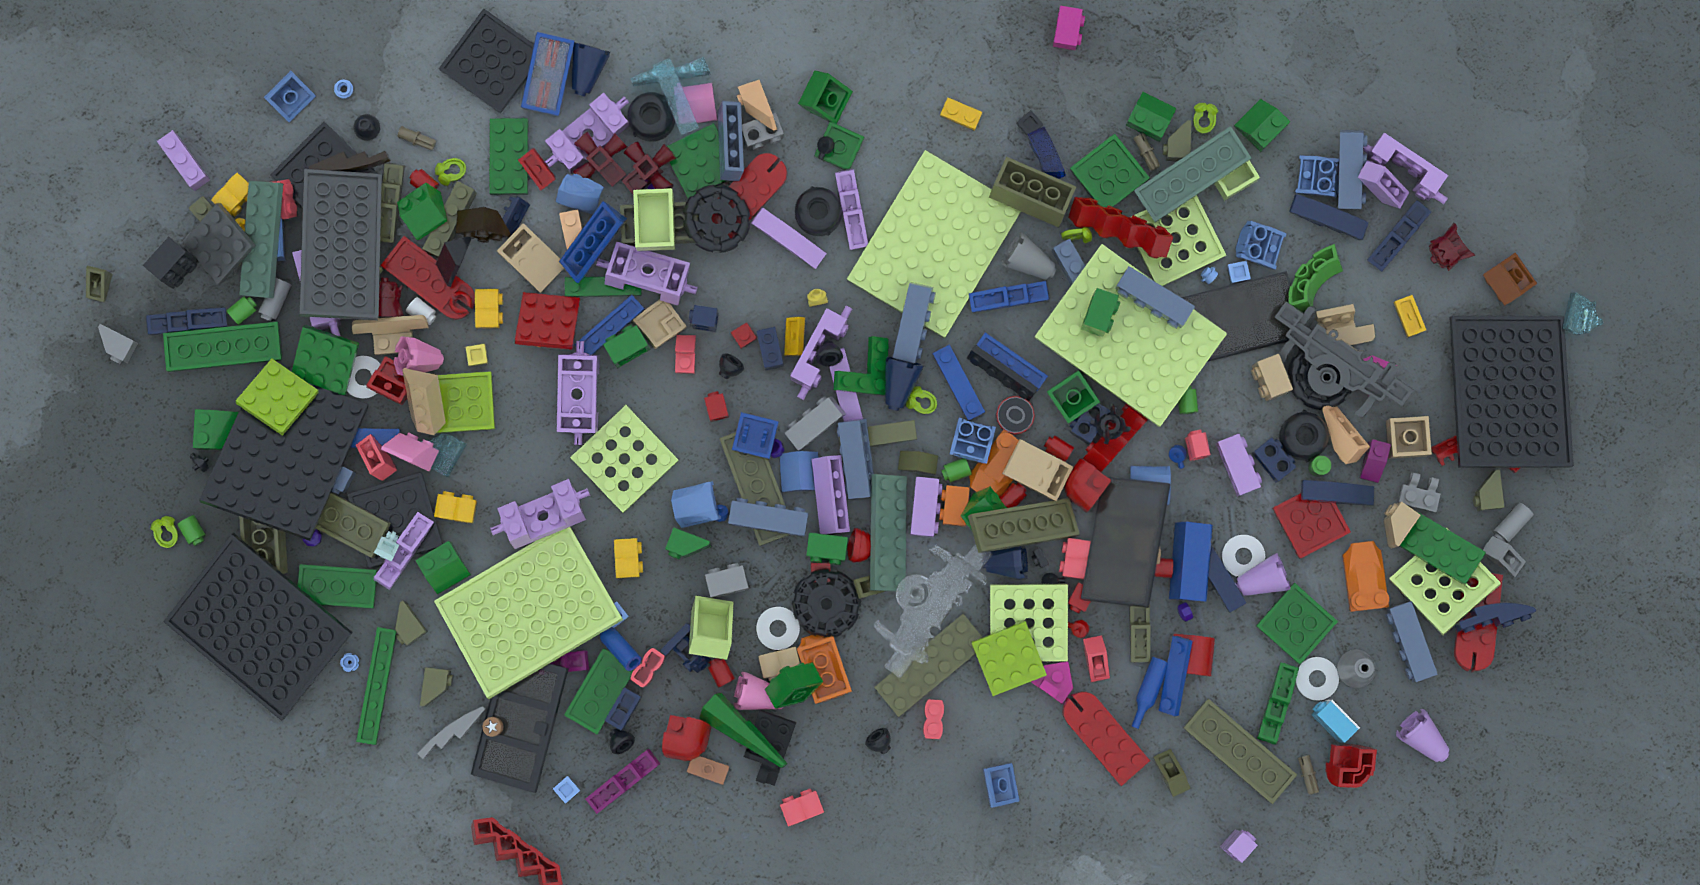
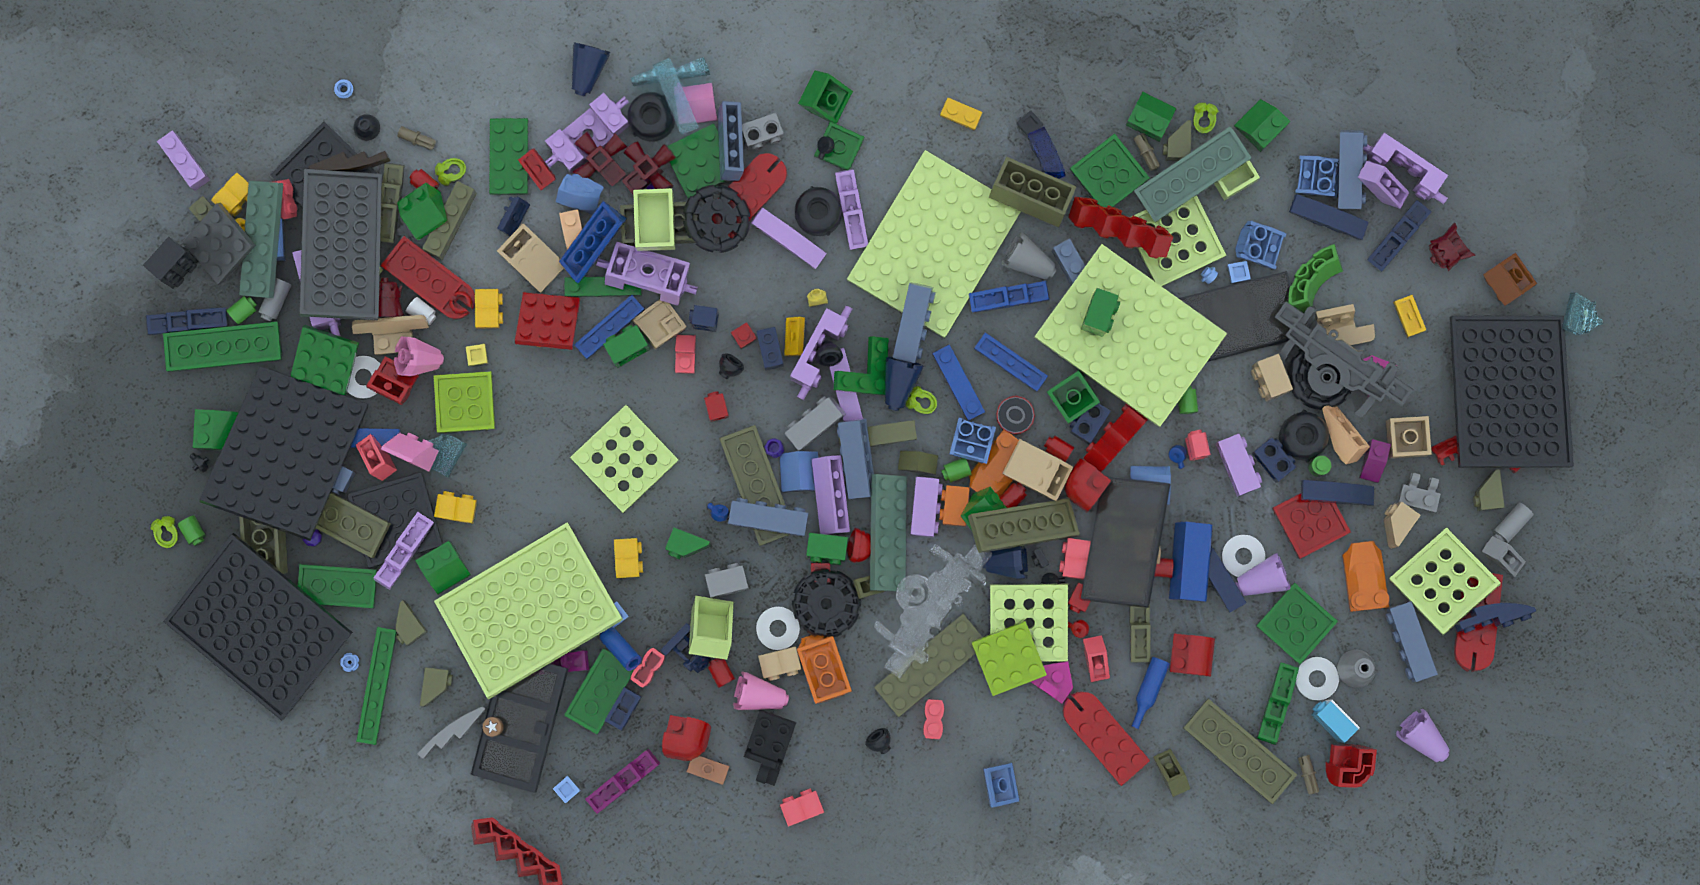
(97, 283): olive slope -> none
(117, 345): light grey slope -> none
(277, 397): lime plate -> none
(290, 96): medium blue slope -> none
(387, 546): light aqua plate -> none
(424, 401): tan slope -> none
(451, 258): black slope -> none
(481, 224): dark brown slope -> none
(490, 61): black plate -> none
(523, 521): lavender brick -> none
(547, 74): clear brick -> none
(580, 372): lavender brick -> none
(620, 741): black brick -> none
(695, 505): medium blue slope -> none
(726, 719): green wedge -> none
(755, 435): blue plate -> none
(756, 103): light nougat slope -> none
(793, 685): green brick -> none
(1002, 373): black plate -> none
(1068, 27): dark pink brick -> none
(1083, 233): lime piece -> none
(1107, 434): black piece -> none
(1154, 297): sand blue brick -> none
(1175, 675): blue plate -> none
(1185, 612): dark purple tile -> none
(1239, 845): lavender brick -> none
(1443, 549): green plate -> none

